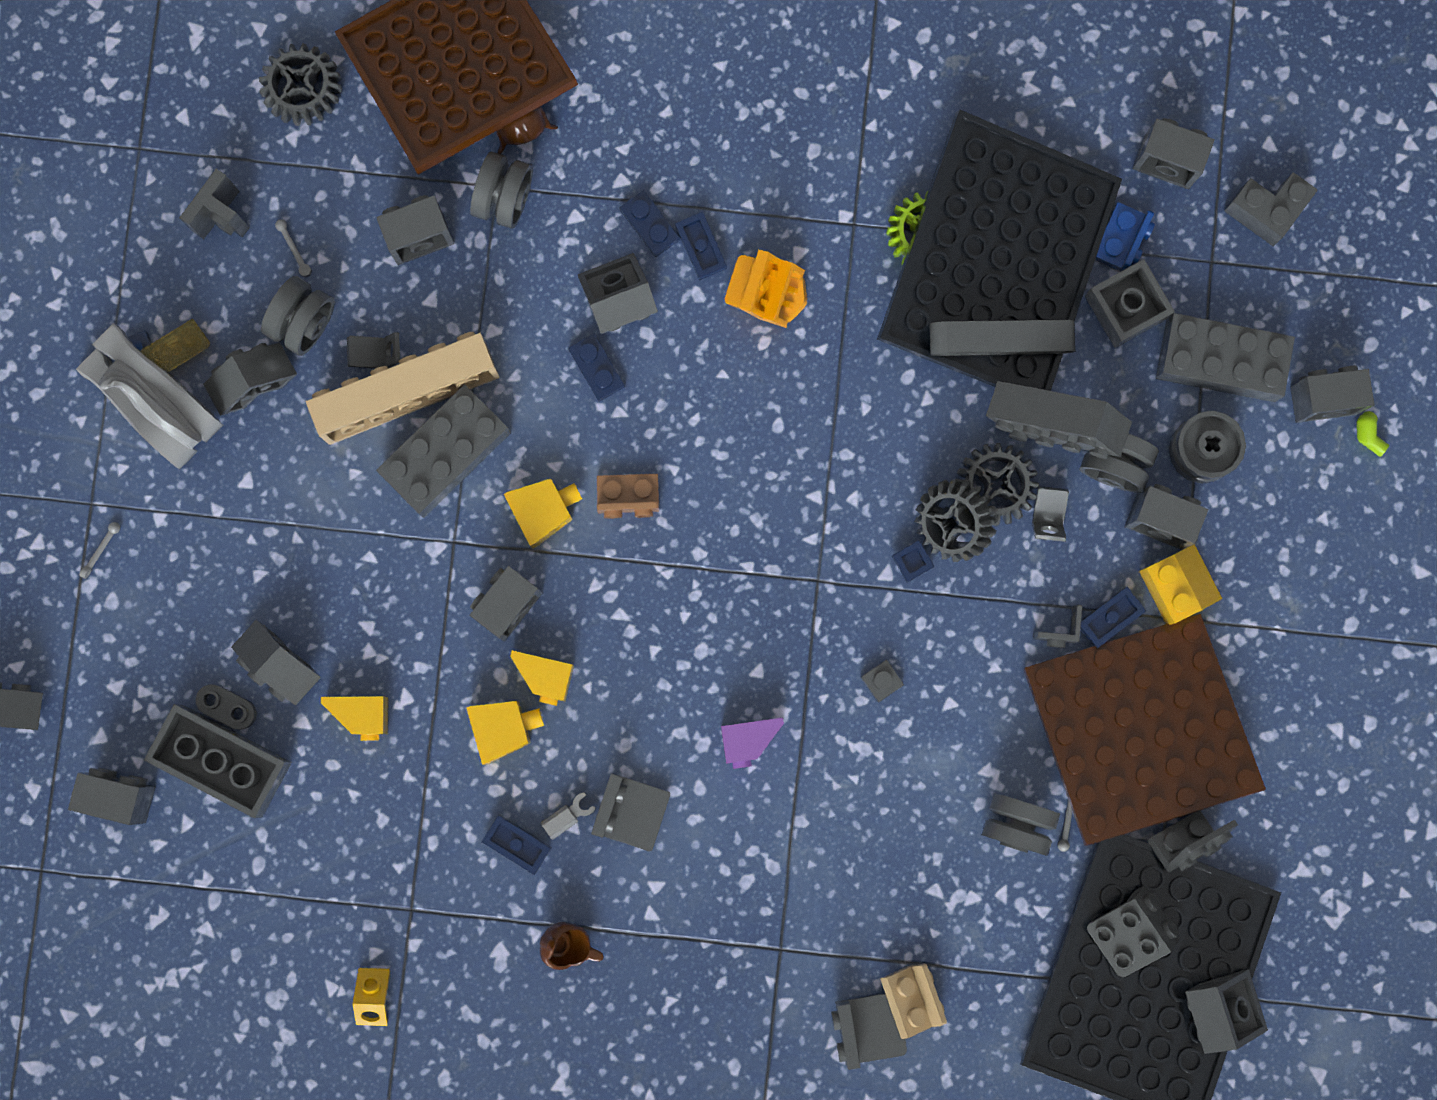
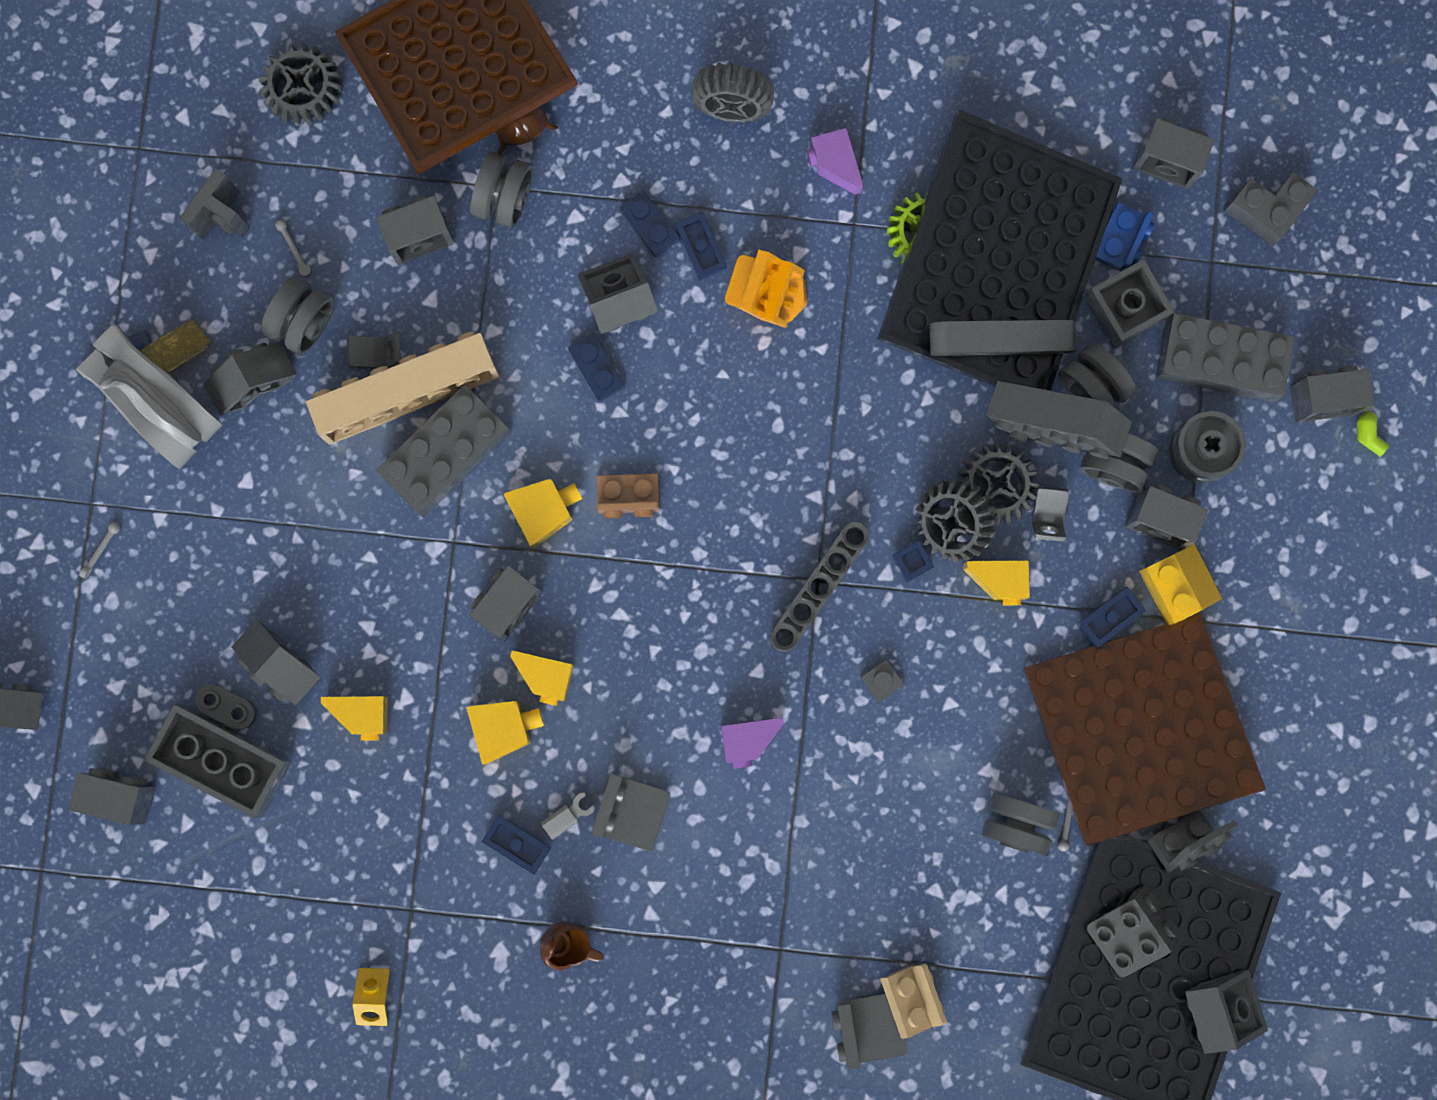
(732, 93): none -> dark grey gear
(829, 576): none -> dark grey beam
(835, 160): none -> medium lavender slope
(1001, 579): none -> yellow slope
(1060, 640): dark grey bracket -> none
(1097, 376): none -> dark grey wheel

